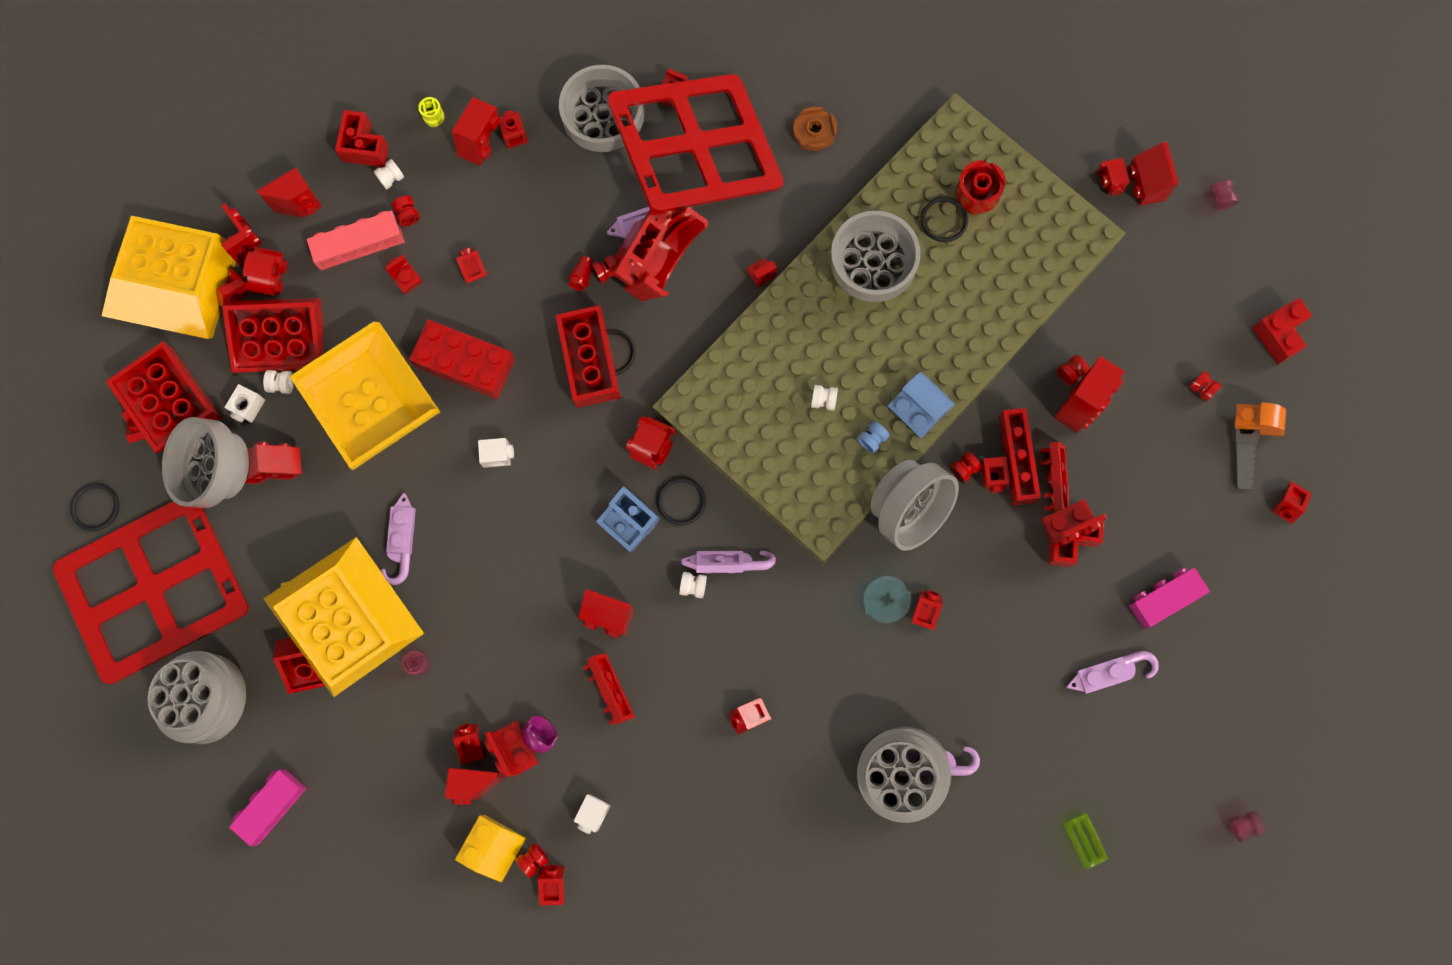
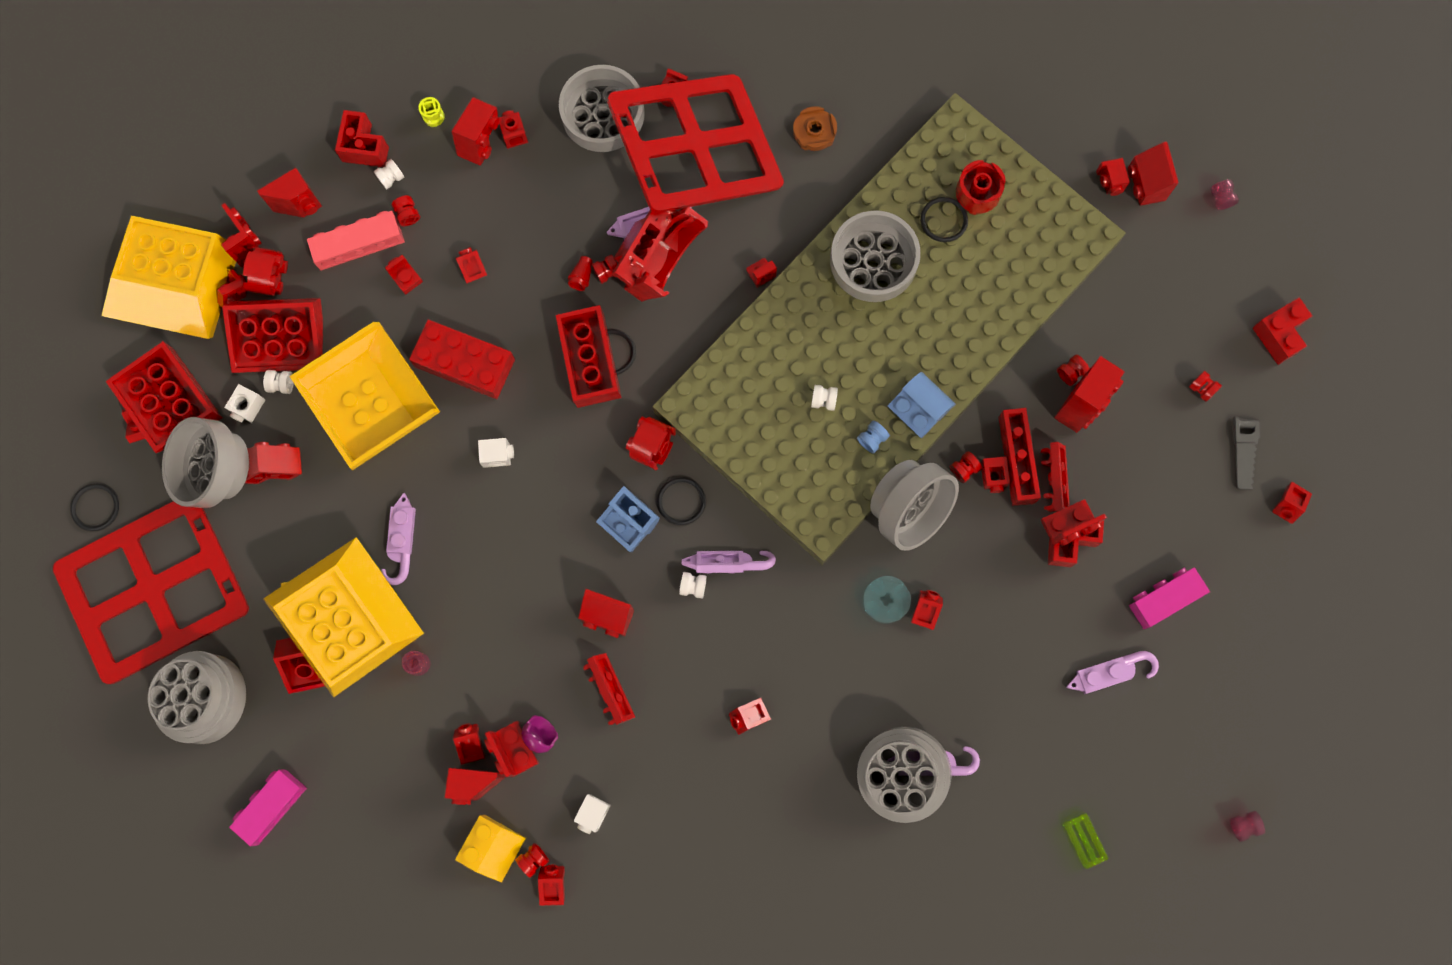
(1265, 417): orange brick -> none

